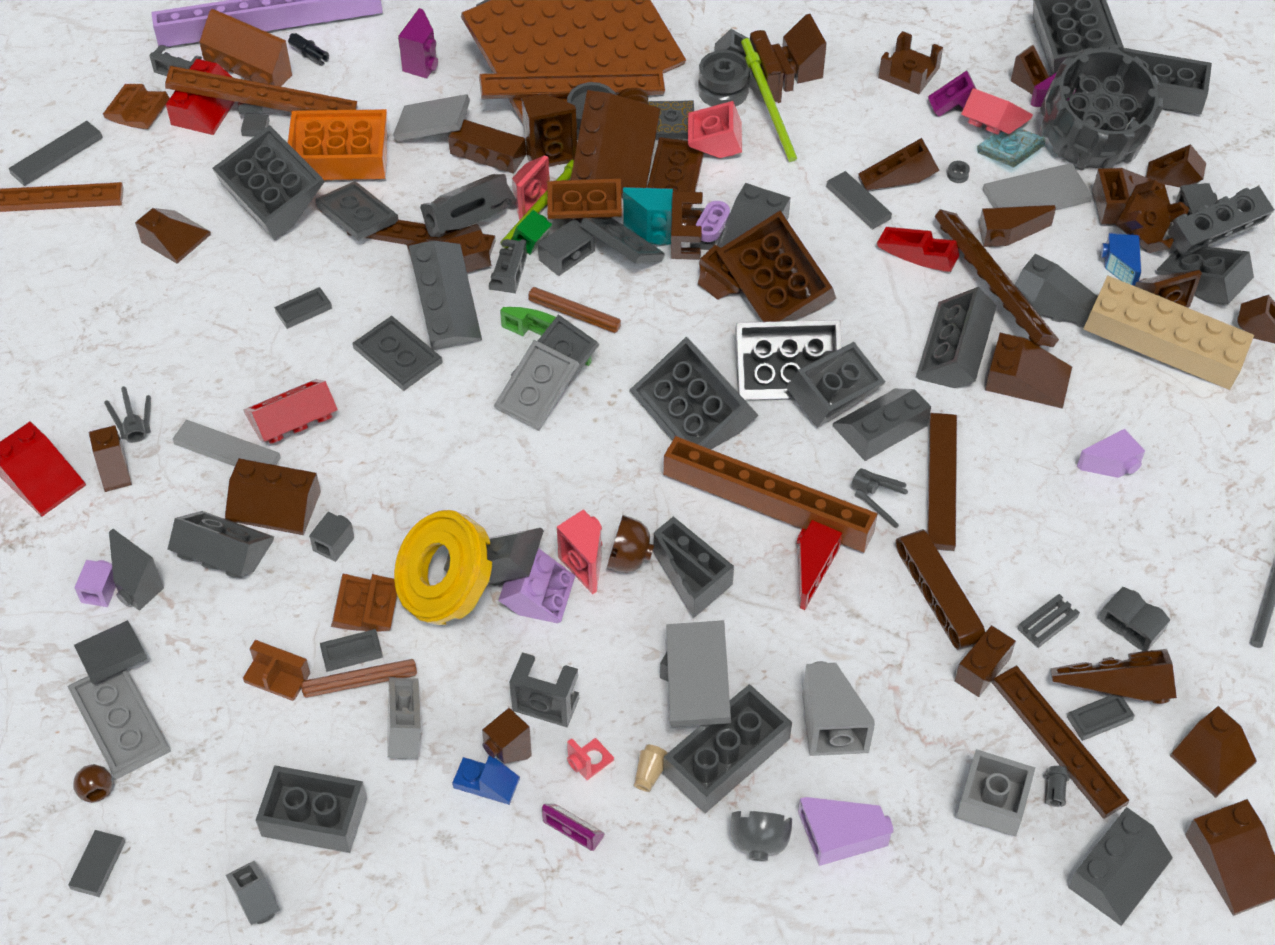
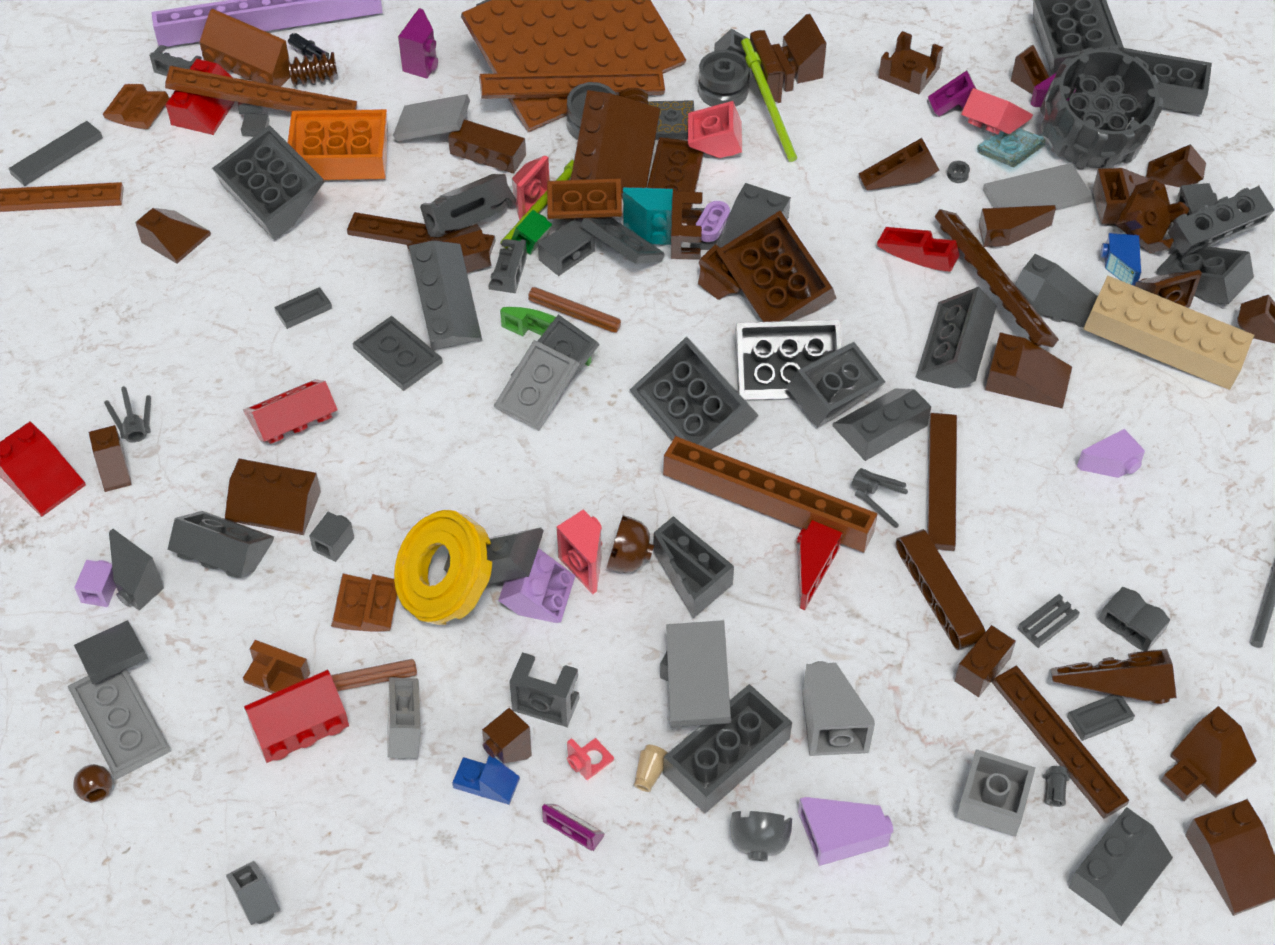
(97, 863): dark grey tile -> none
(221, 445): light grey tile -> none
(297, 716): none -> slope
(311, 808): dark grey brick -> none
(313, 69): none -> reddish brown piece
(351, 650): dark grey tile -> none
(356, 210): dark grey tile -> none
(549, 129): reddish brown slope -> none
(859, 200): dark grey tile -> none
(1184, 779): none -> reddish brown plate

